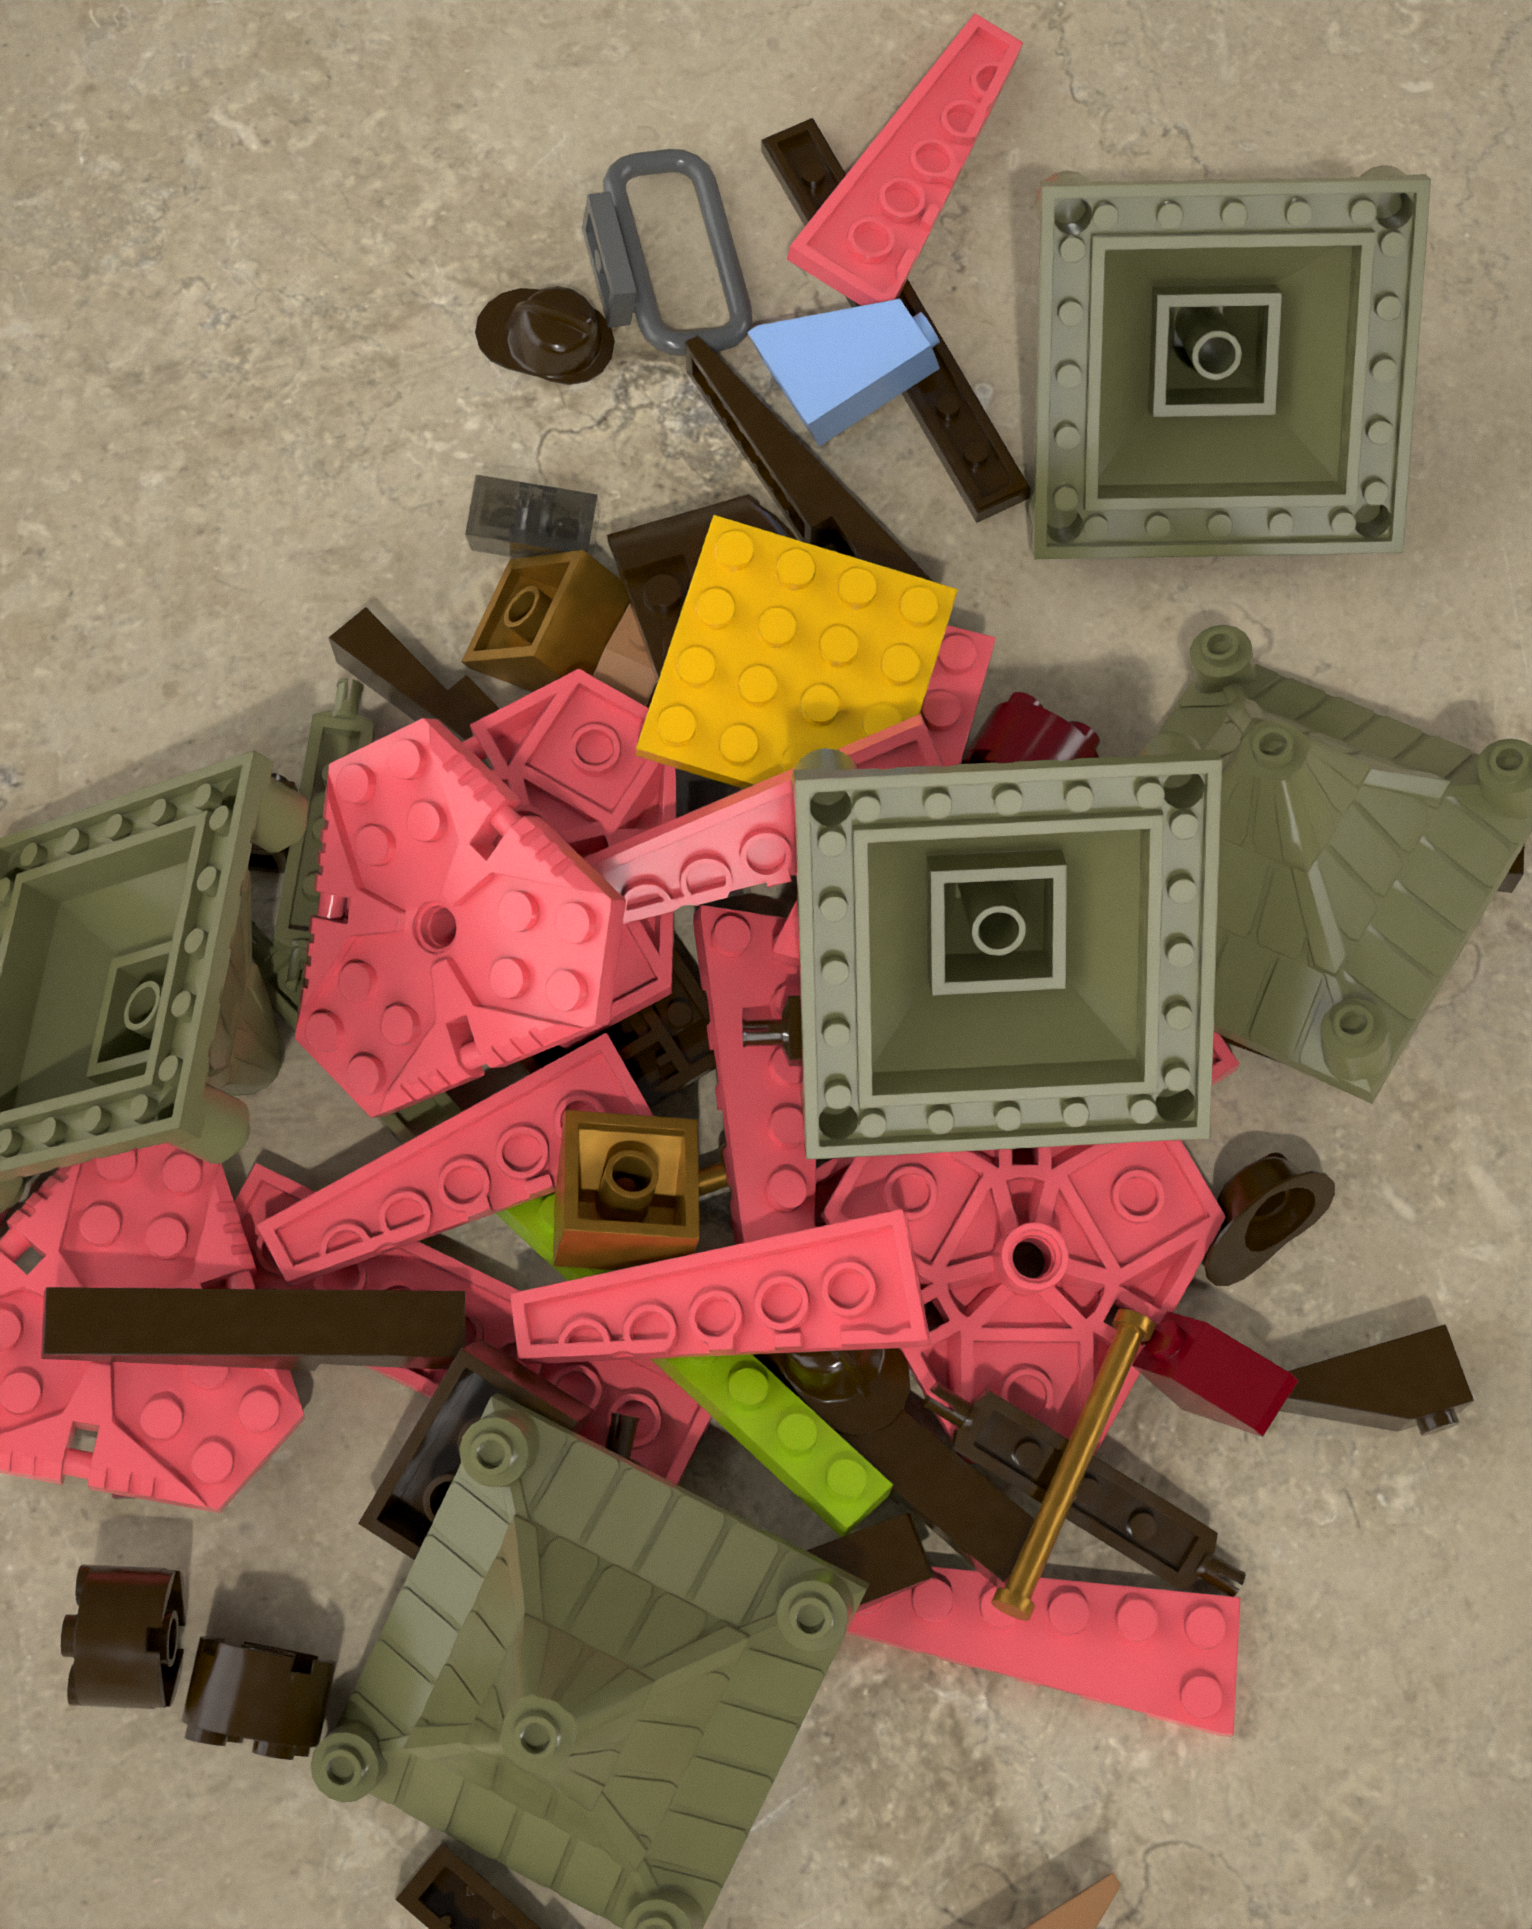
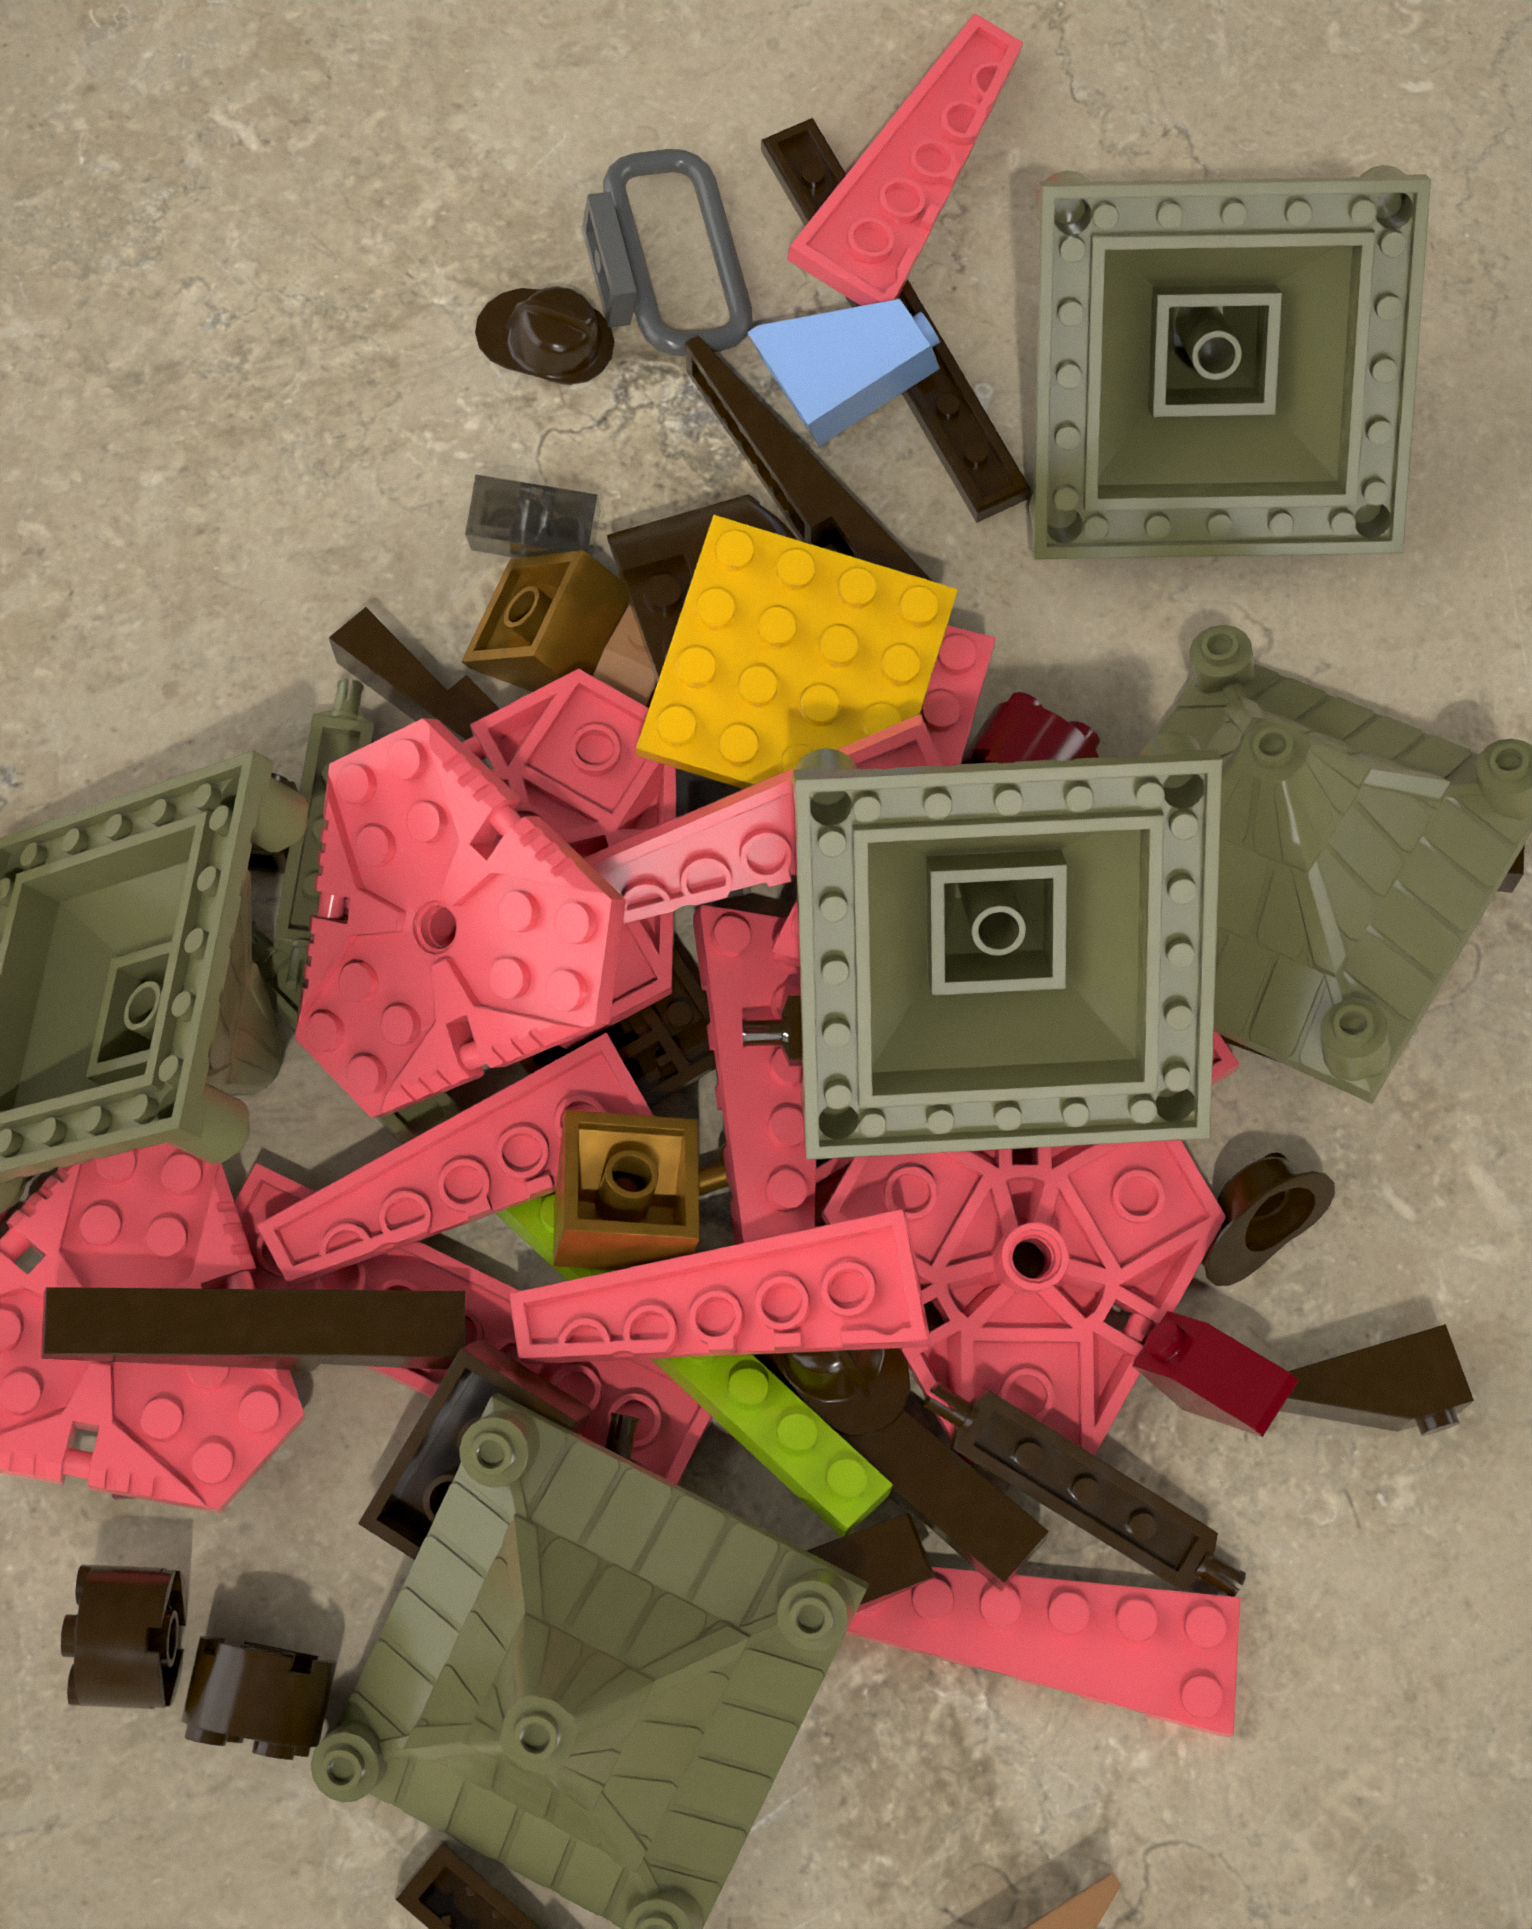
(1016, 1596): pearl gold bar -> none

